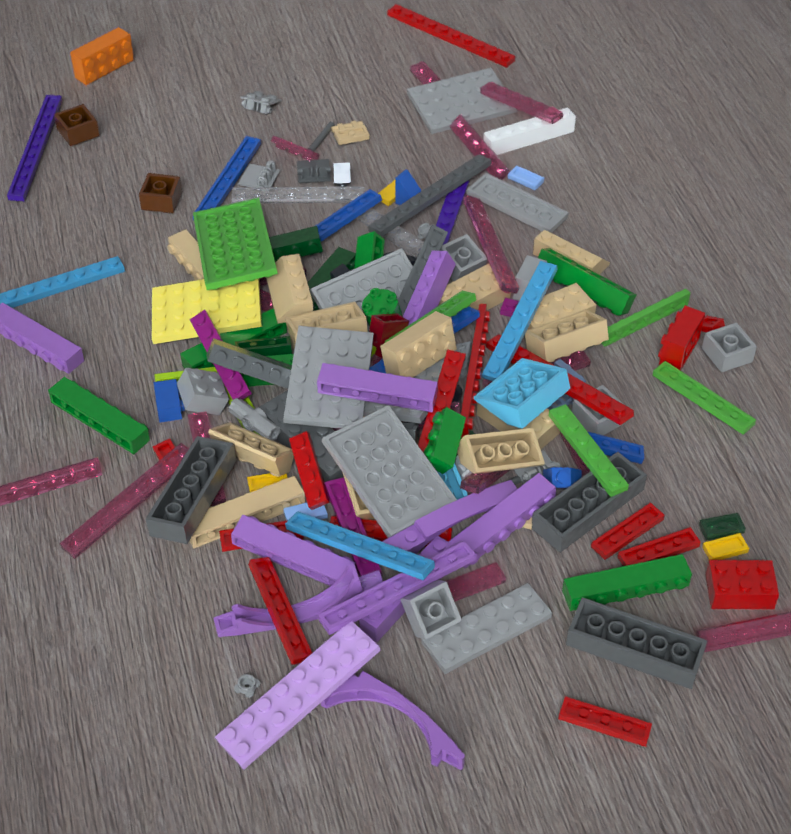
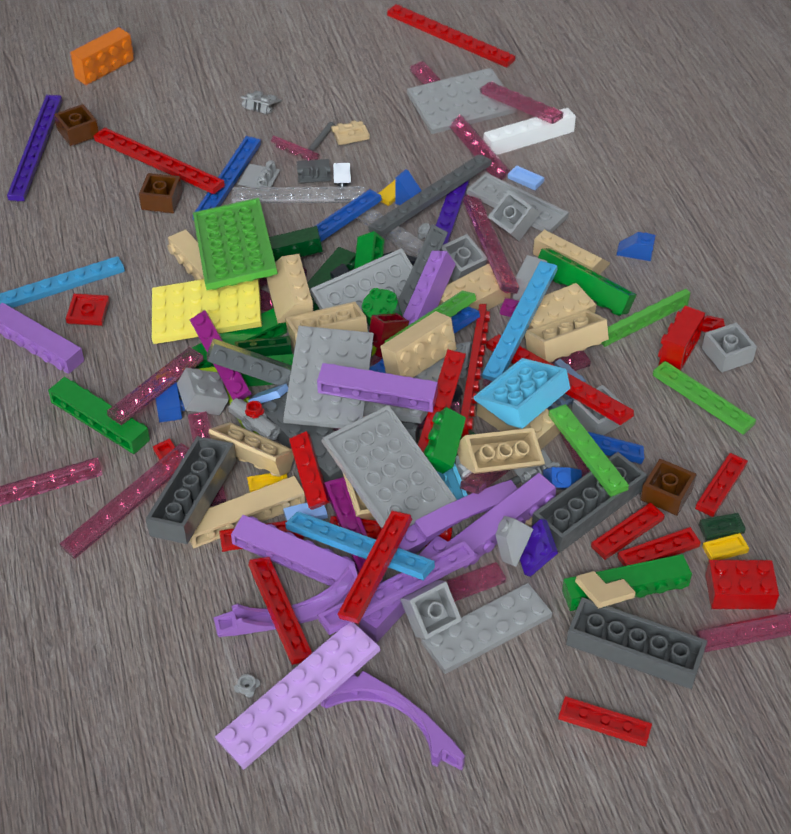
(87, 309): none -> red plate
(154, 386): none -> clear pink plate
(159, 160): none -> red plate
(254, 409): none -> red plate
(270, 394): none -> light blue tile
(374, 567): none -> red plate
(512, 539): none -> light grey slope
(513, 215): none -> light grey brick
(538, 549): none -> dark purple plate
(602, 593): none -> tan tile
(637, 246): none -> blue slope
(668, 487): none -> reddish brown brick
(721, 485): none -> red plate

